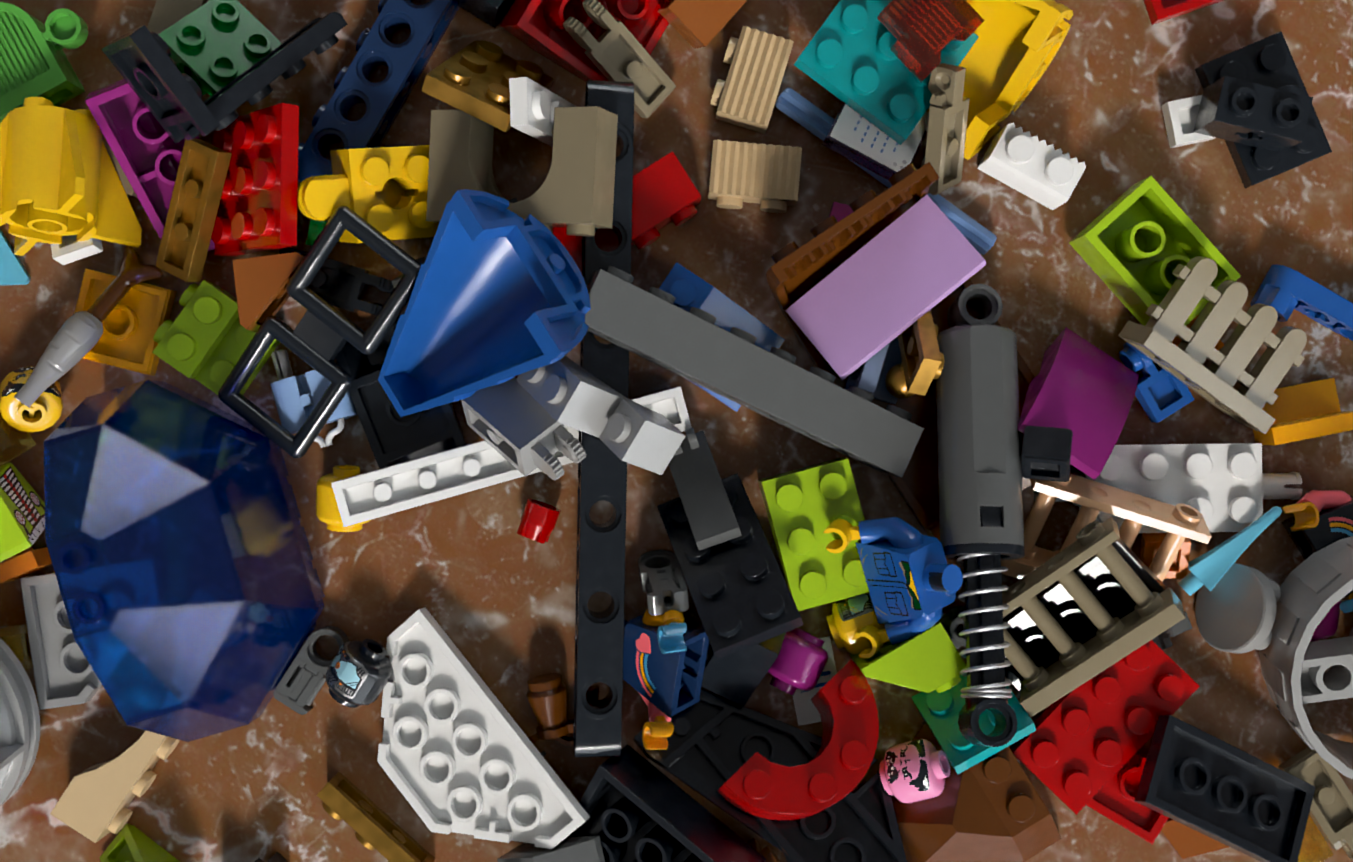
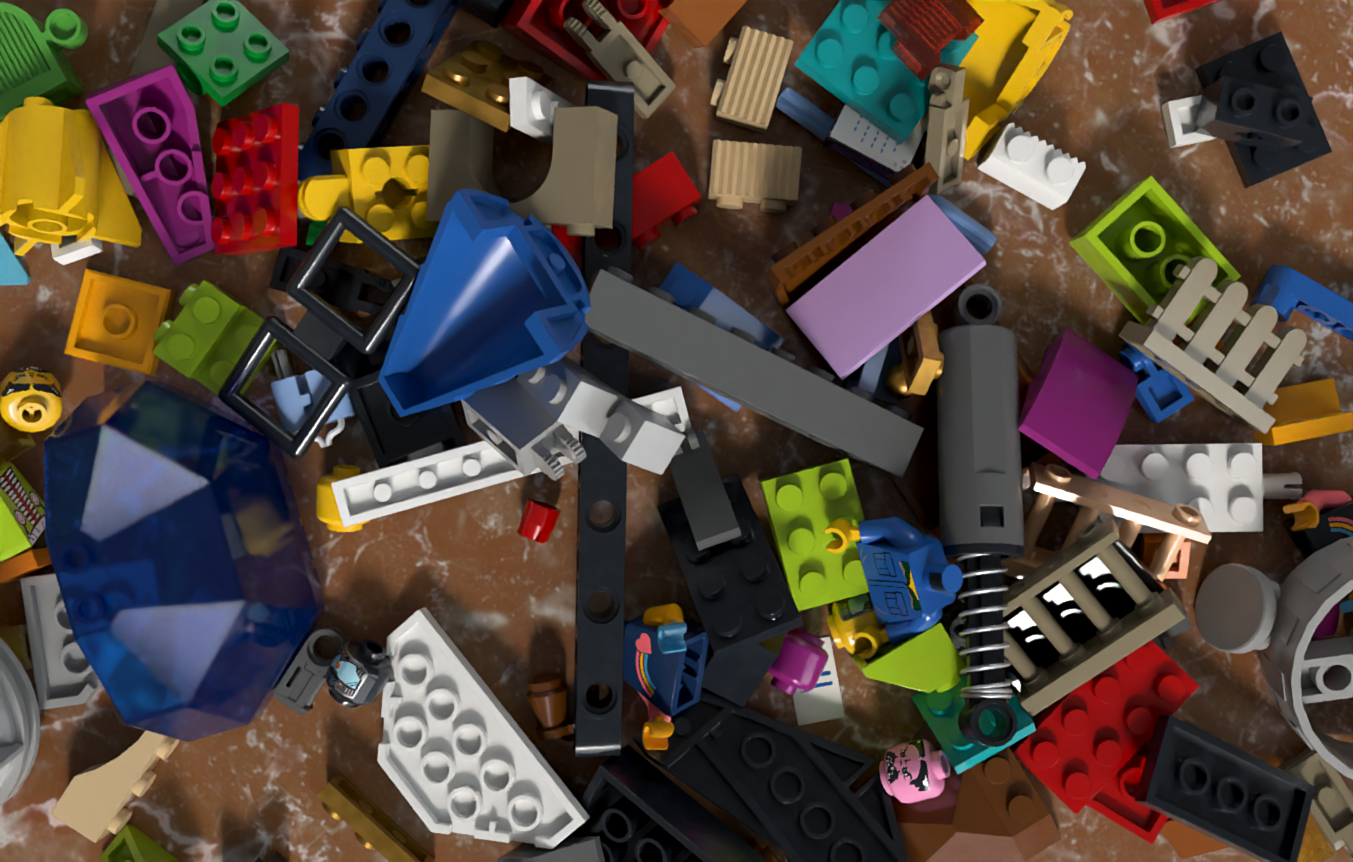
(84, 328): light grey piece -> none
(176, 97): black bracket -> none
(193, 209): pearl gold plate -> none
(262, 286): dark orange slope -> none
(662, 582): dark grey piece -> none
(845, 755): red brick -> none
(1047, 453): black slope -> none
(1213, 565): medium azure piece -> none

